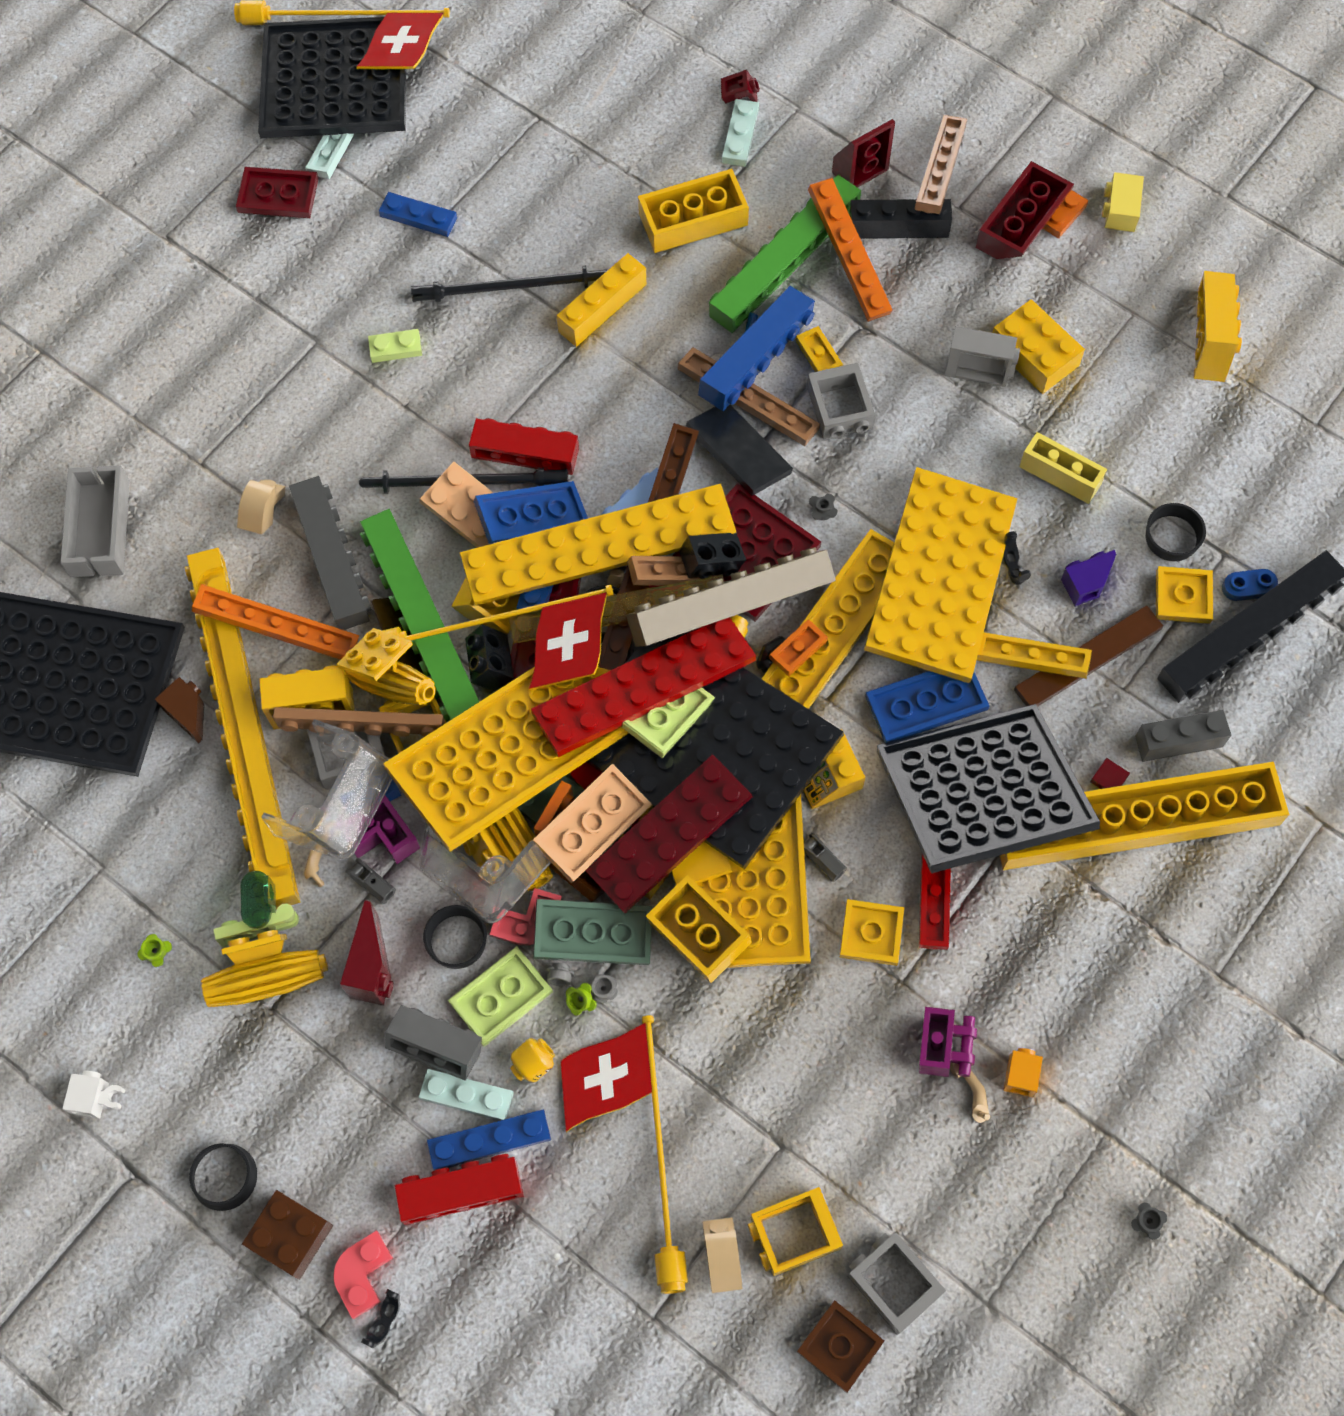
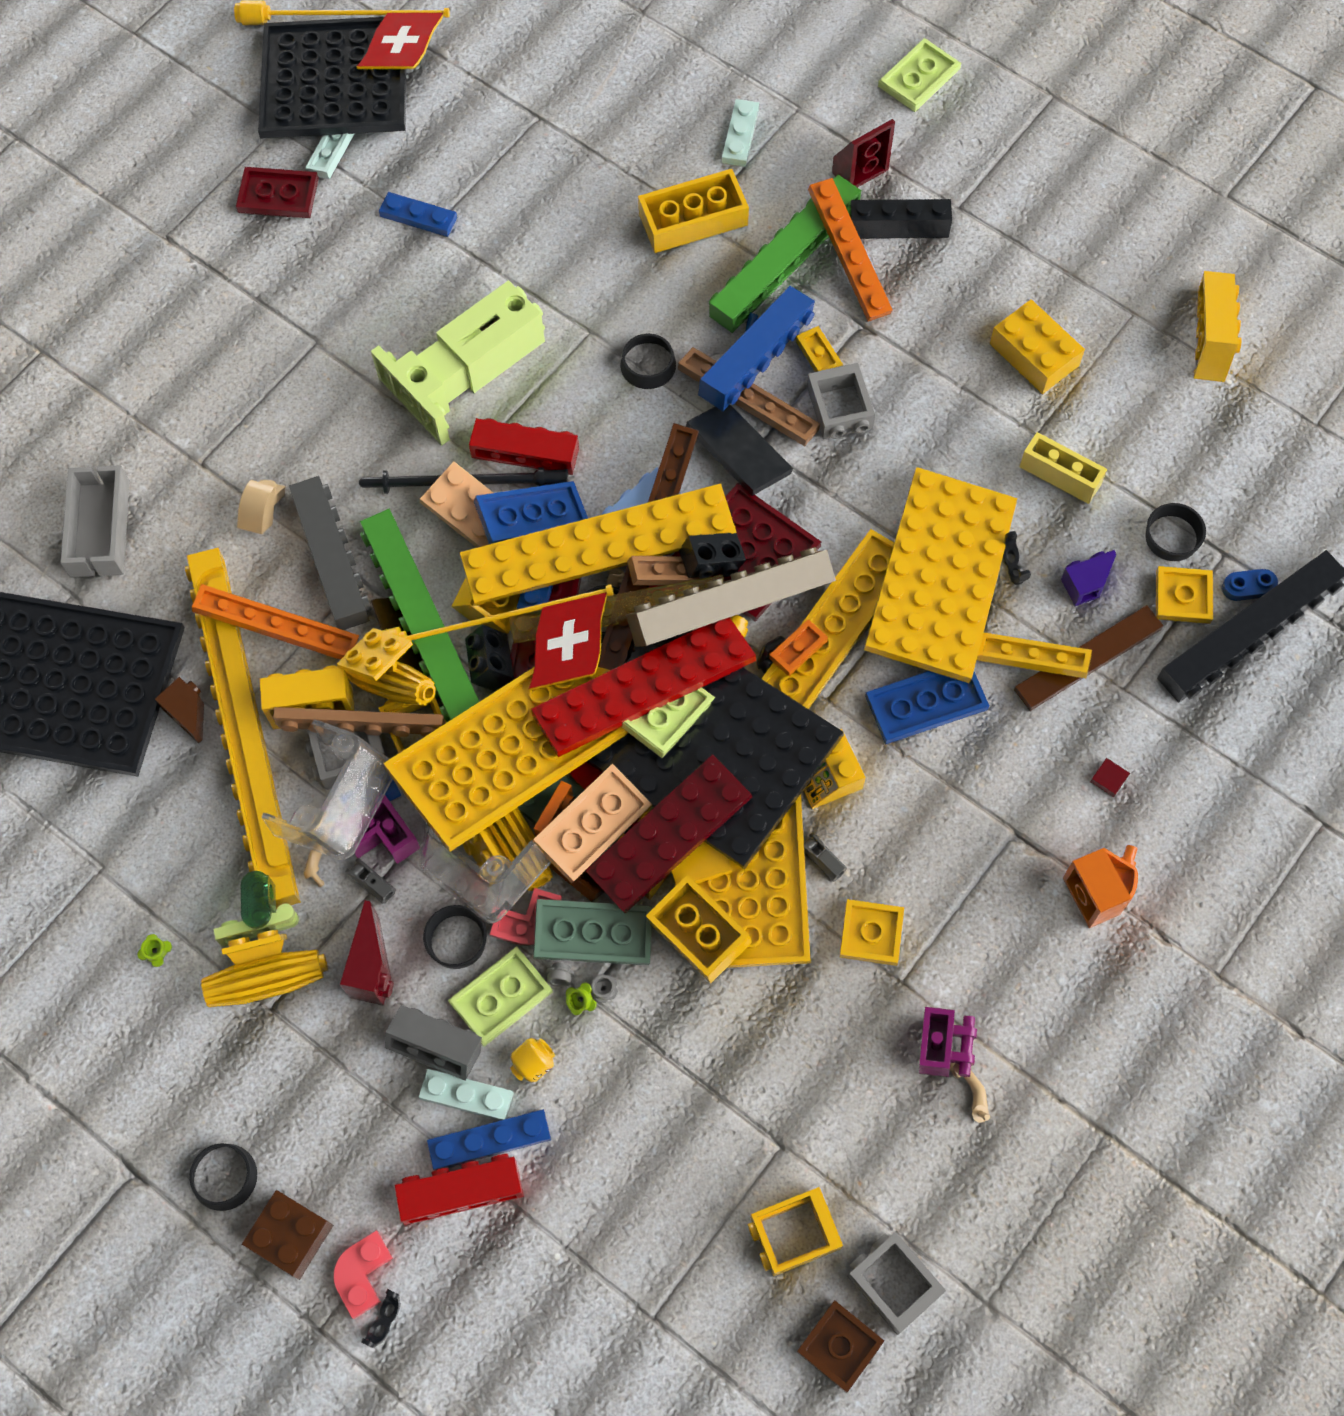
(89, 1094): white brick -> none
(395, 345): yellowish green plate -> none
(439, 291): black bar -> none
(466, 356): none -> yellowish green brick
(601, 299): yellow brick -> none
(607, 1080): flag -> none
(648, 381): none -> black tyre
(722, 1255): tan brick -> none
(739, 86): dark red bracket -> none
(823, 513): dark grey plate -> none
(919, 74): none -> yellowish green tile
(934, 908): red plate -> none
(941, 164): plate -> none
(981, 368): light grey window -> none
(986, 788): plate -> none
(1022, 212): dark red slope -> none
(1023, 1072): light orange brick -> none
(1066, 214): orange plate -> none
(1102, 883): none -> orange piece
(1123, 202): light yellow brick -> none
(1158, 1219): dark grey plate -> none
(1169, 813): yellow brick -> none
(1182, 735): dark grey brick -> none

